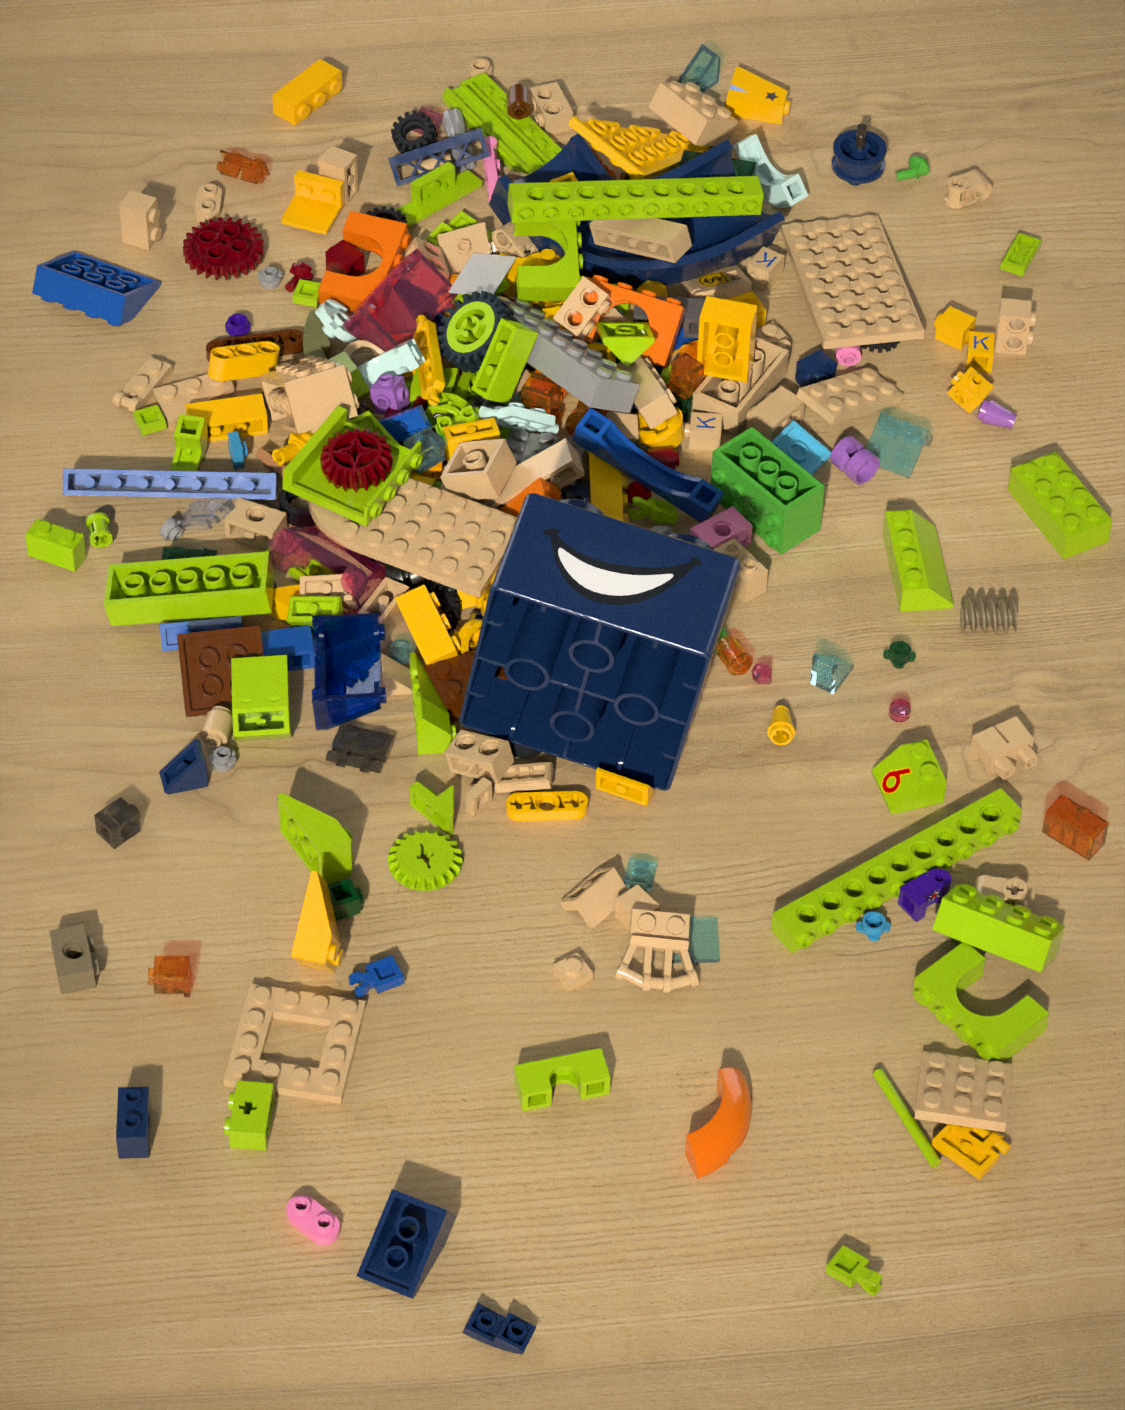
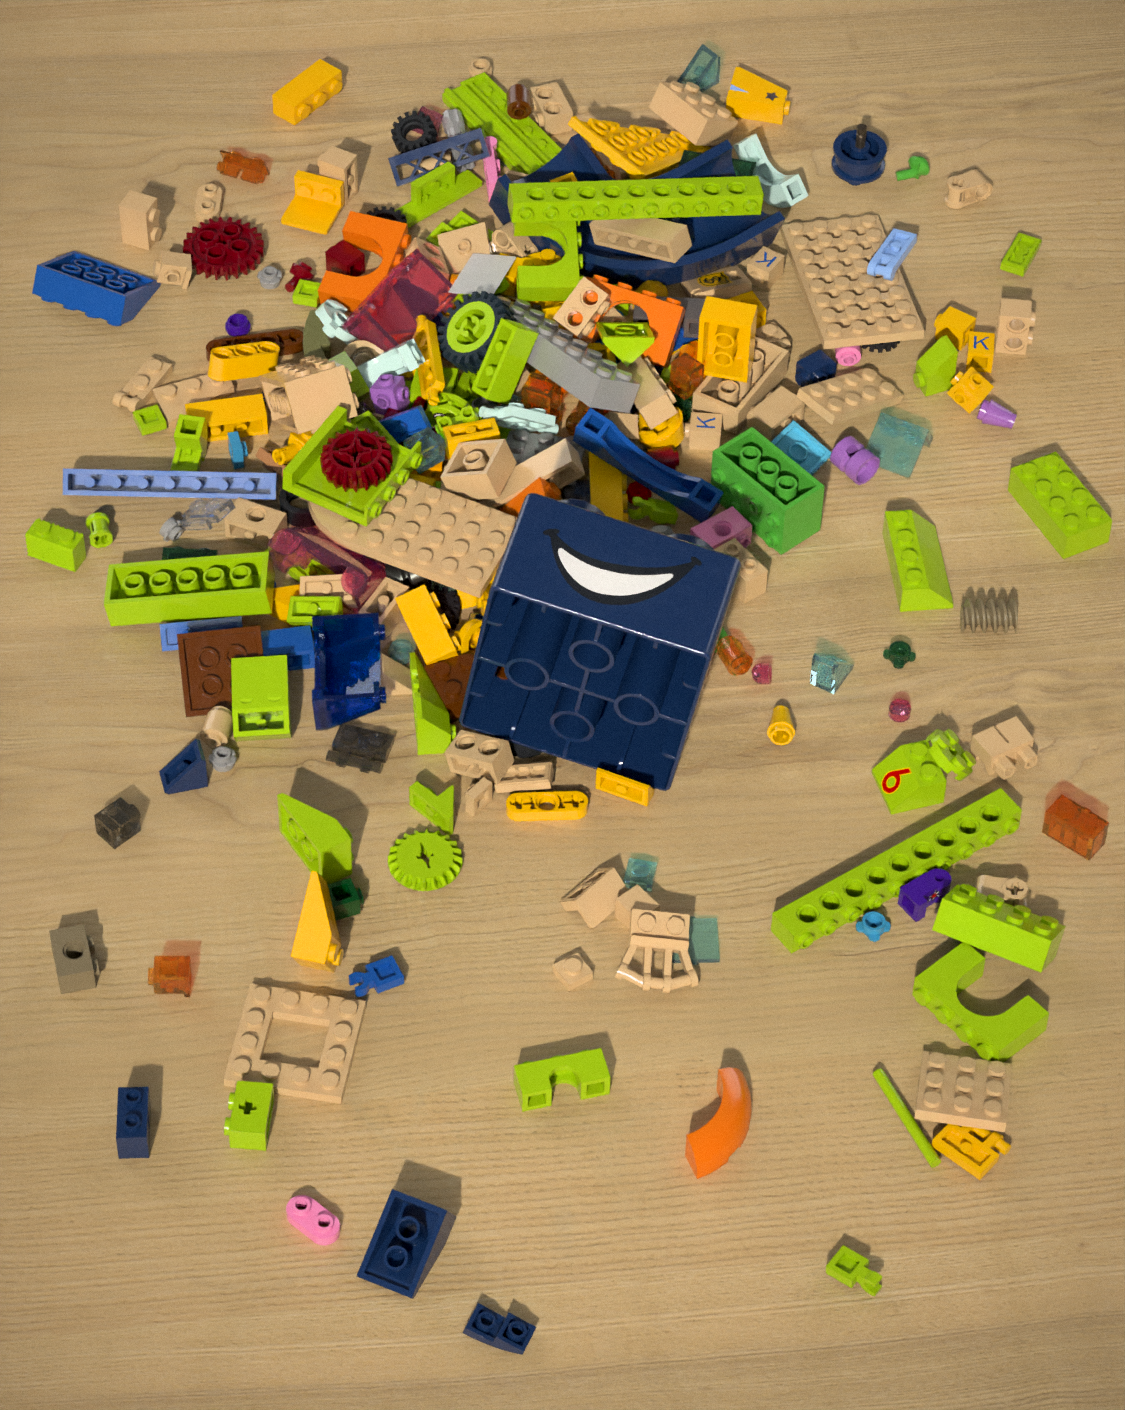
(173, 268): none -> tan brick
(891, 254): none -> light blue plate
(936, 368): none -> lime slope
(950, 754): none -> lime plate

